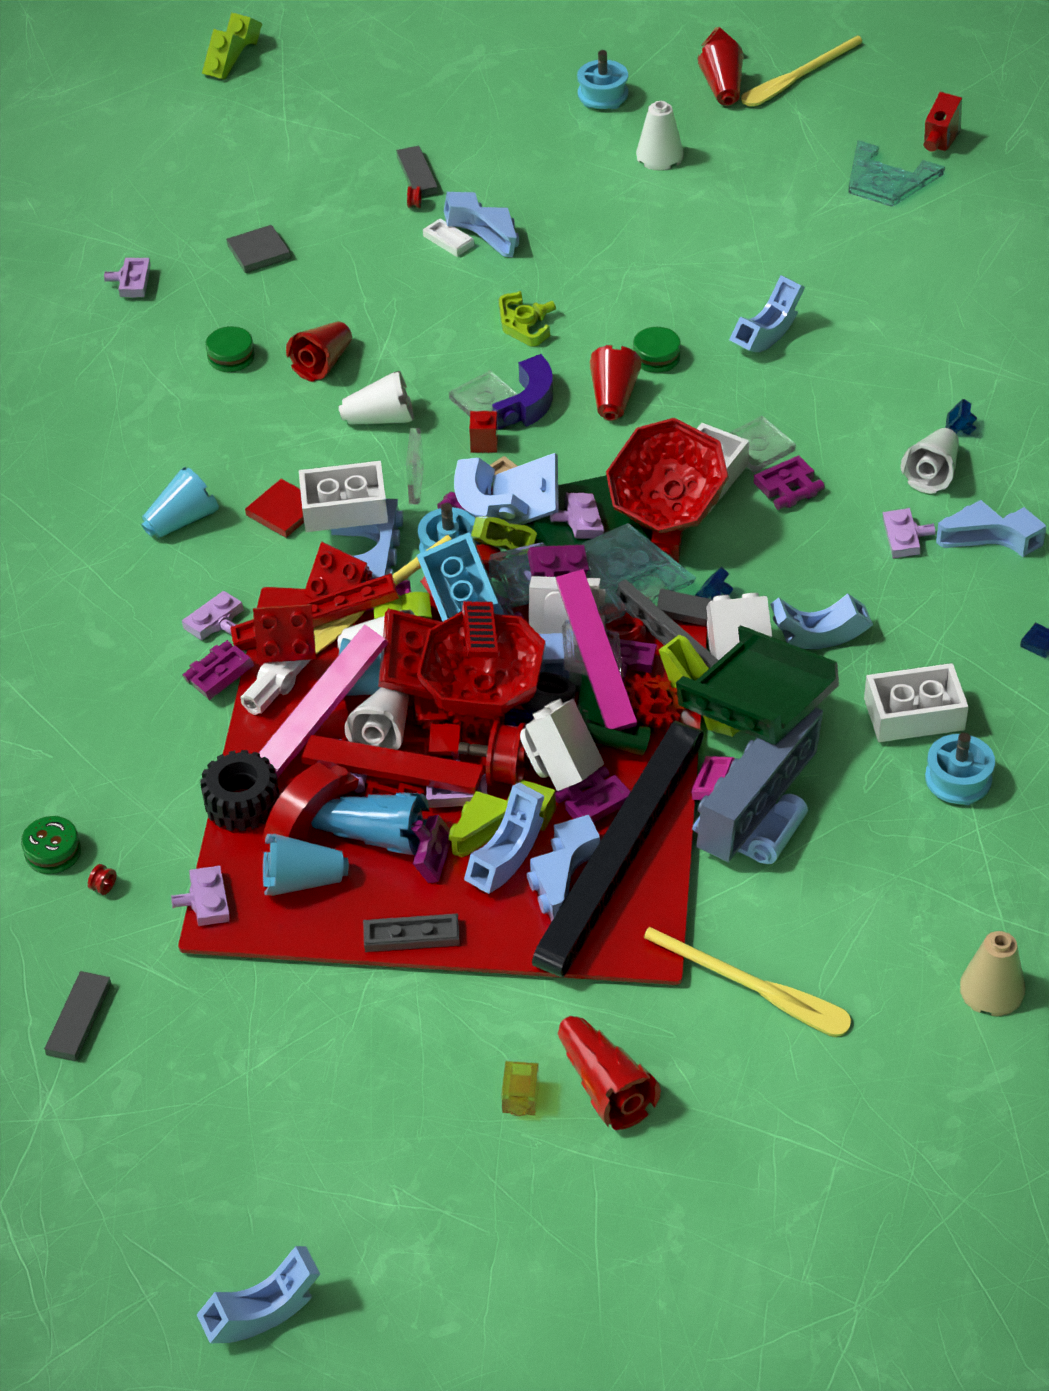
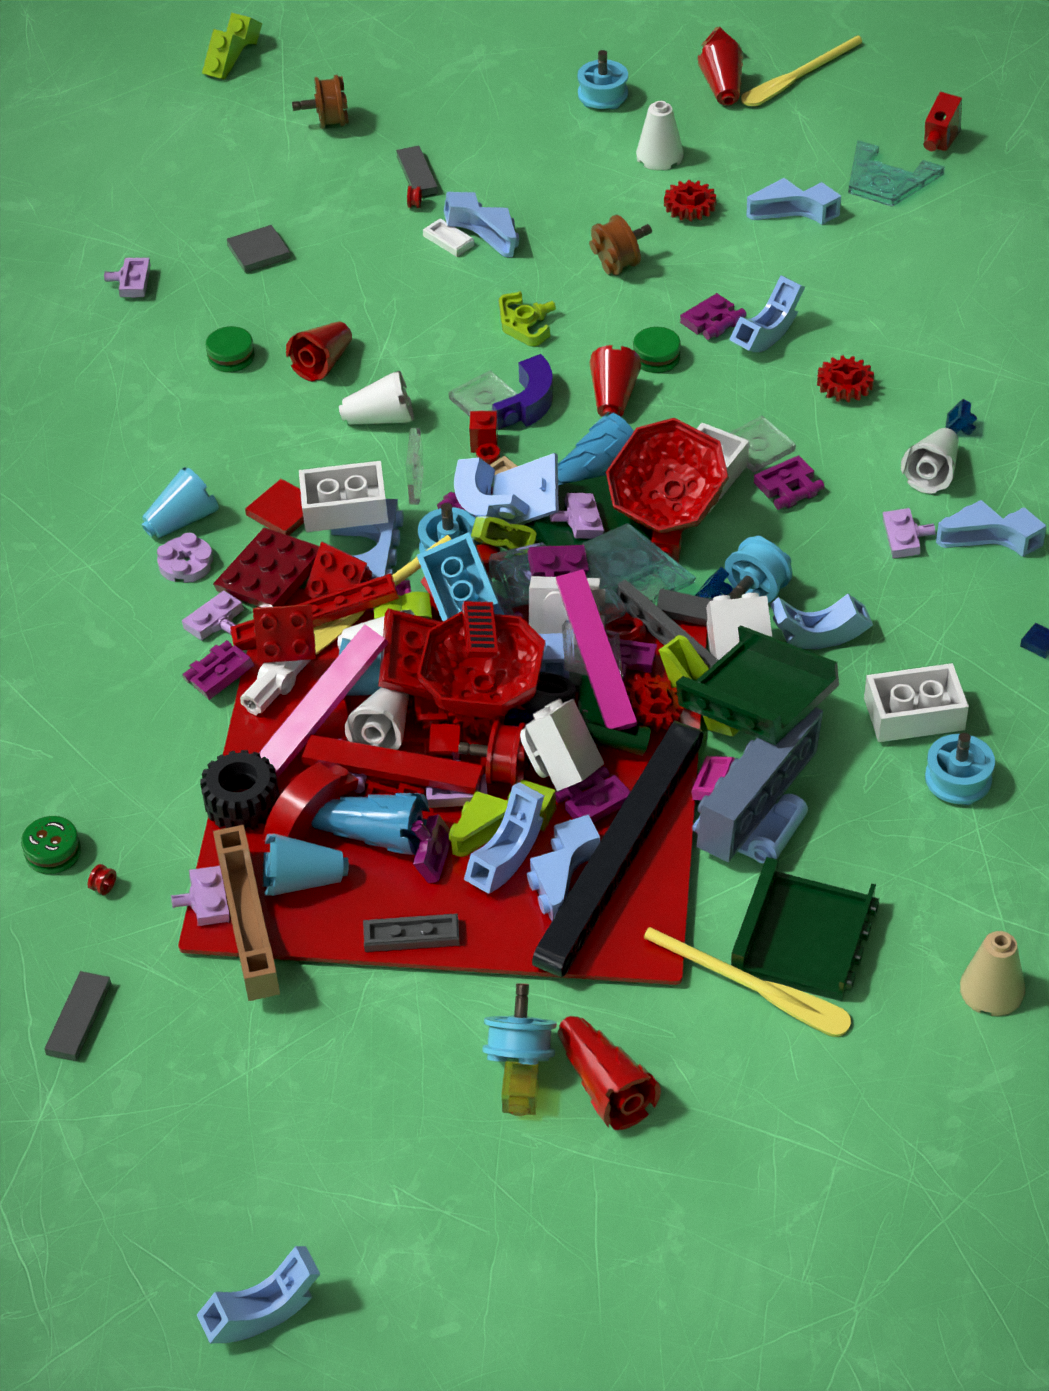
(186, 546): none -> lavender plate
(246, 913): none -> medium nougat arch
(268, 569): none -> dark red plate
(328, 102): none -> dark orange wheel
(488, 452): none -> red bush
(519, 1034): none -> medium azure wheel
(595, 450): none -> dark azure cone
(617, 244): none -> dark orange wheel
(690, 200): none -> red gear
(712, 316): none -> magenta plate
(758, 568): none -> medium azure wheel
(786, 200): none -> light blue arch
(804, 933): none -> dark green panel
(845, 378): none -> red gear

